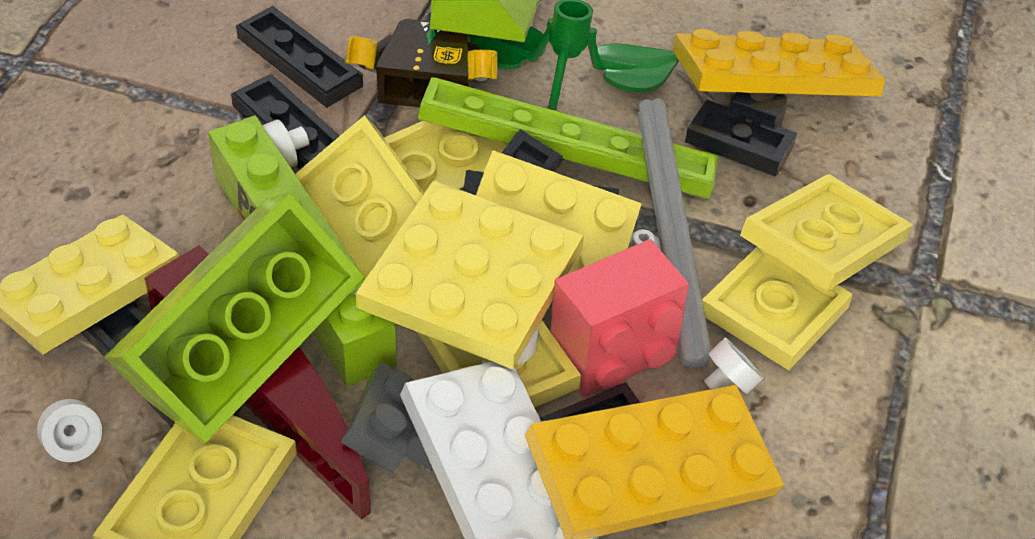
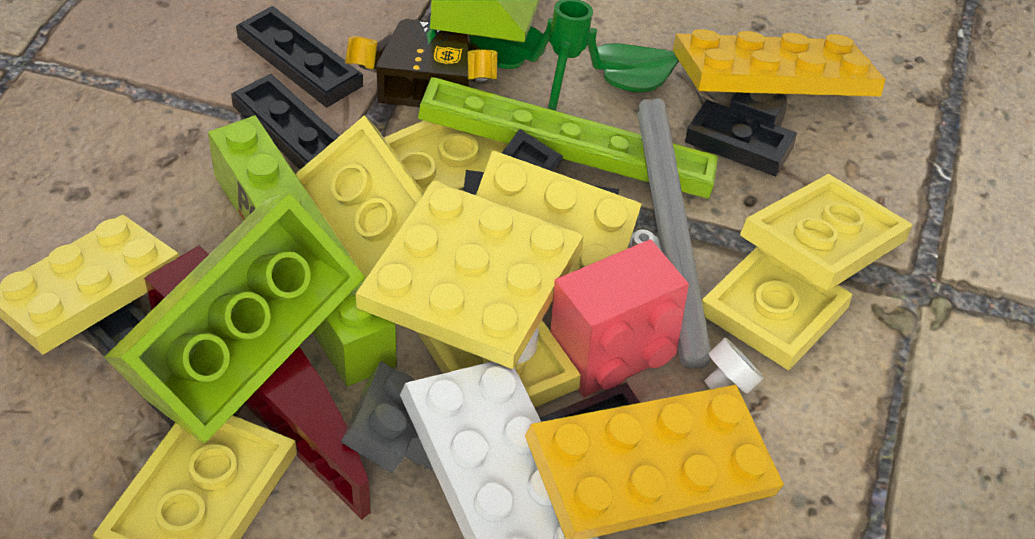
(77, 439): white tile -> none
(286, 140): white tile -> none

